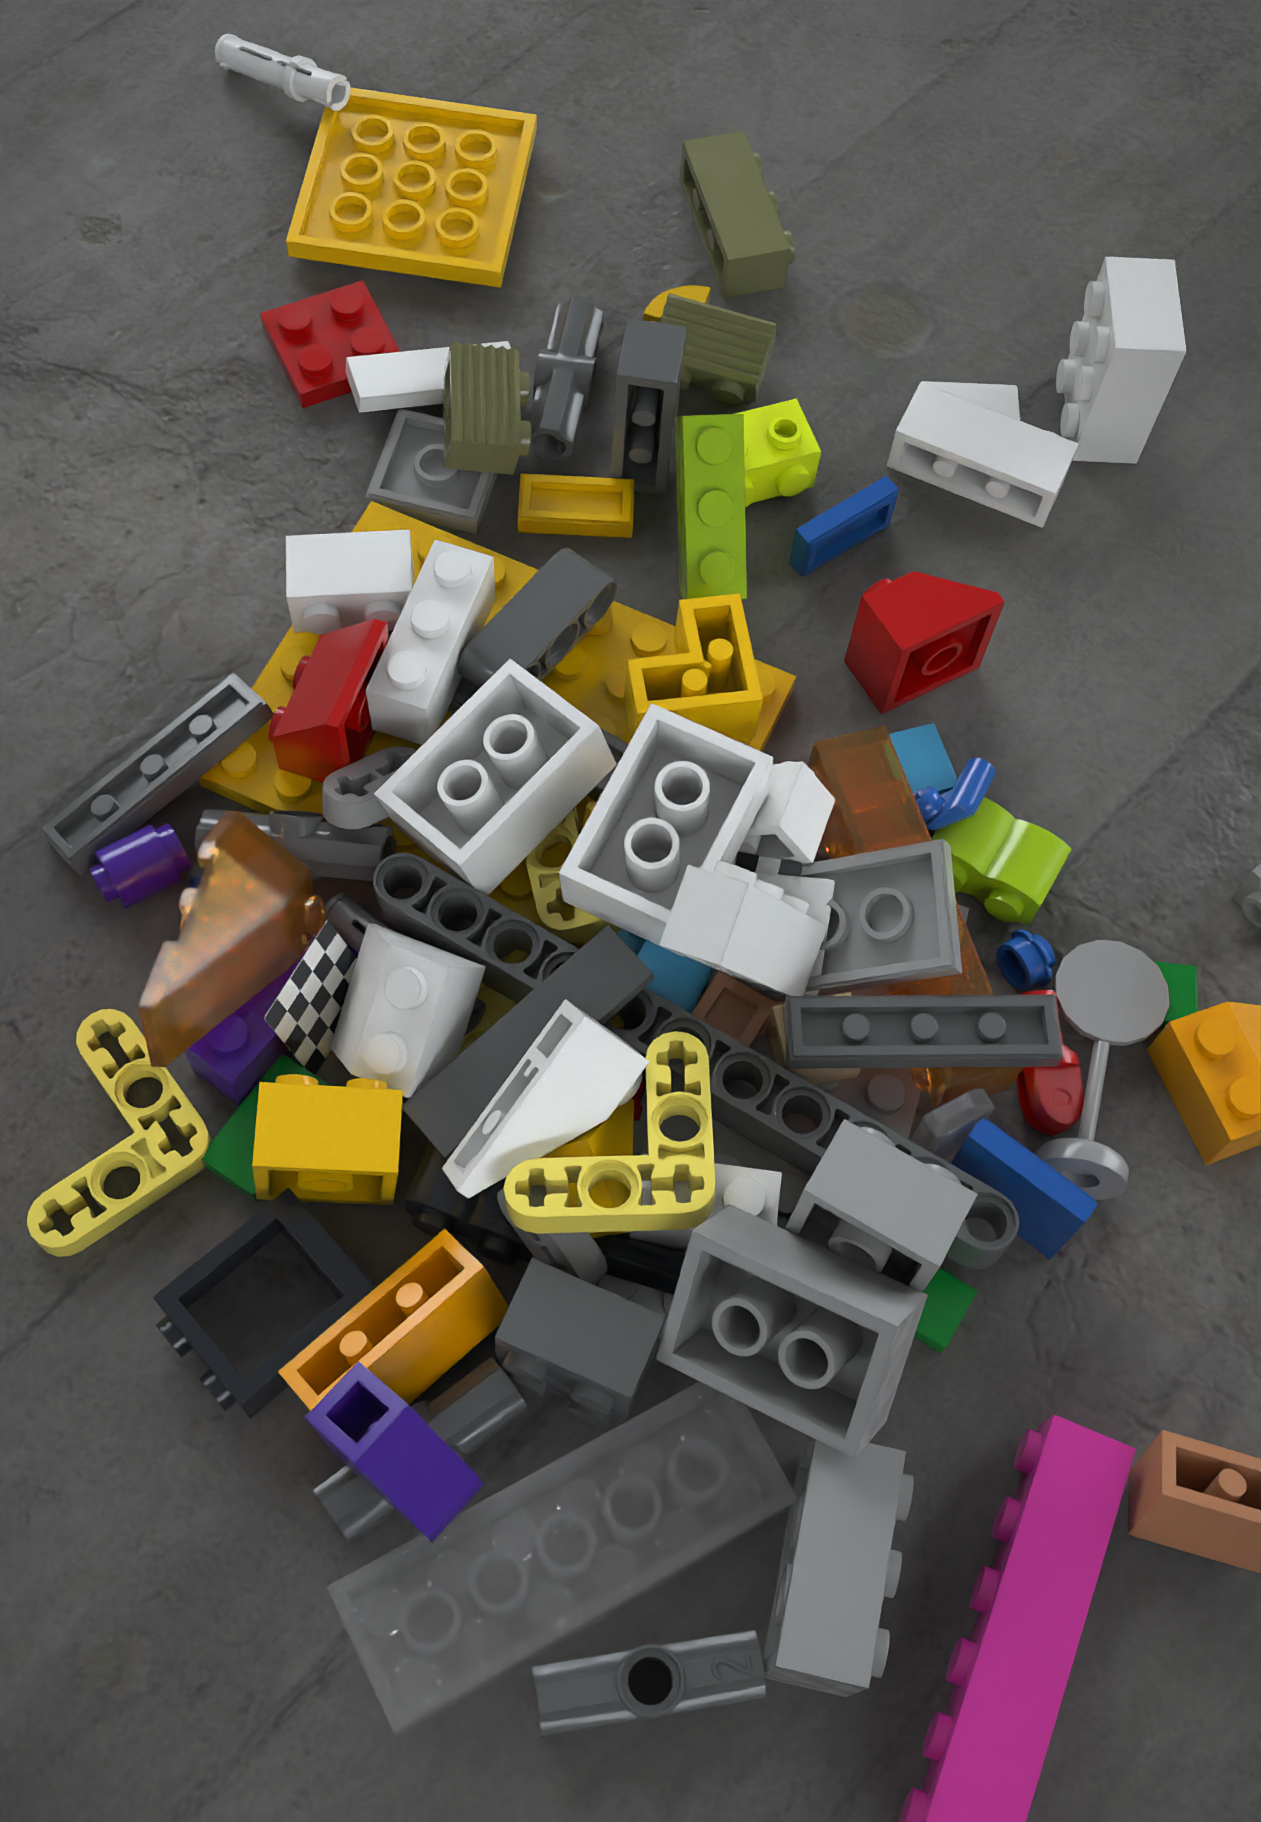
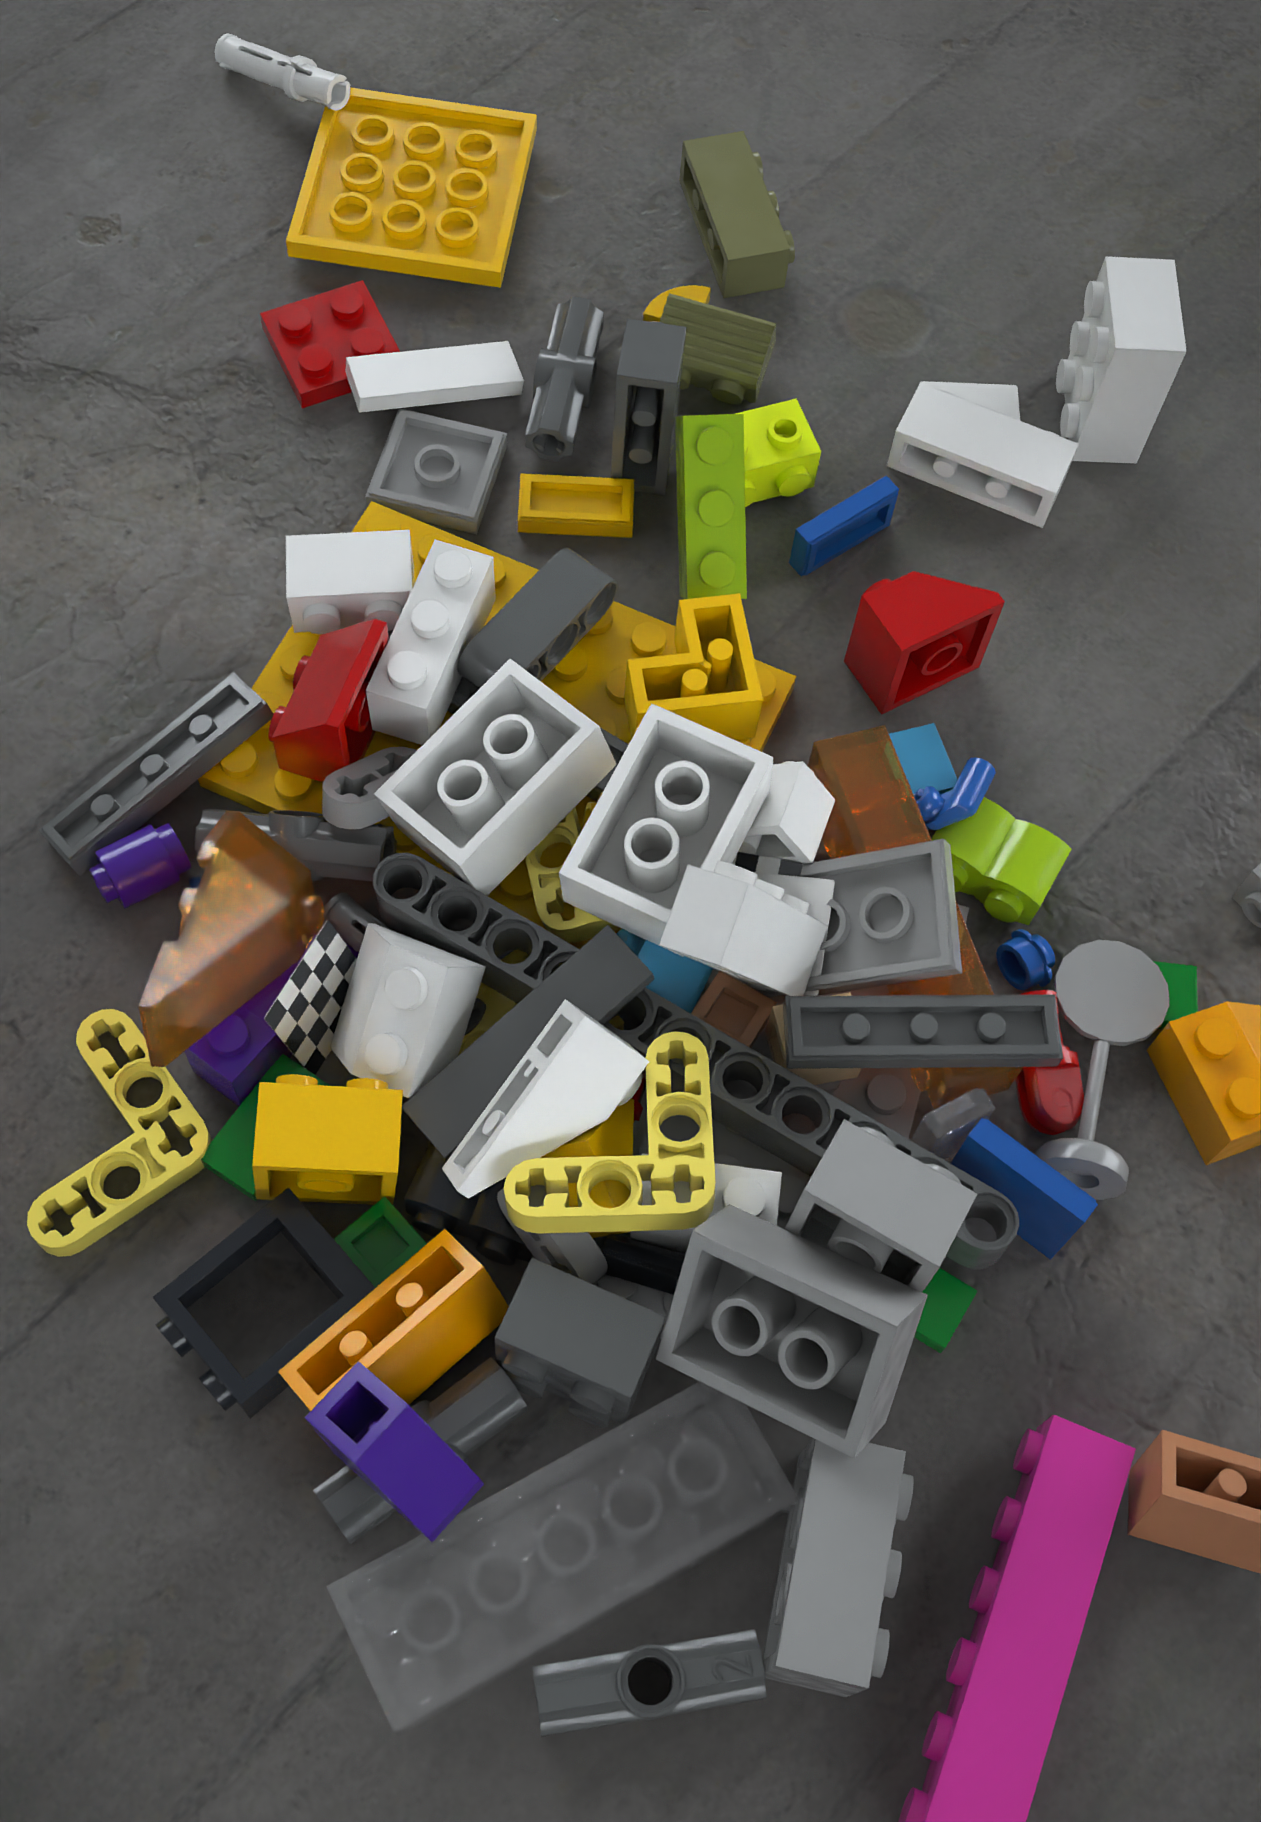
(380, 1241): none -> green plate
(484, 409): olive brick -> none

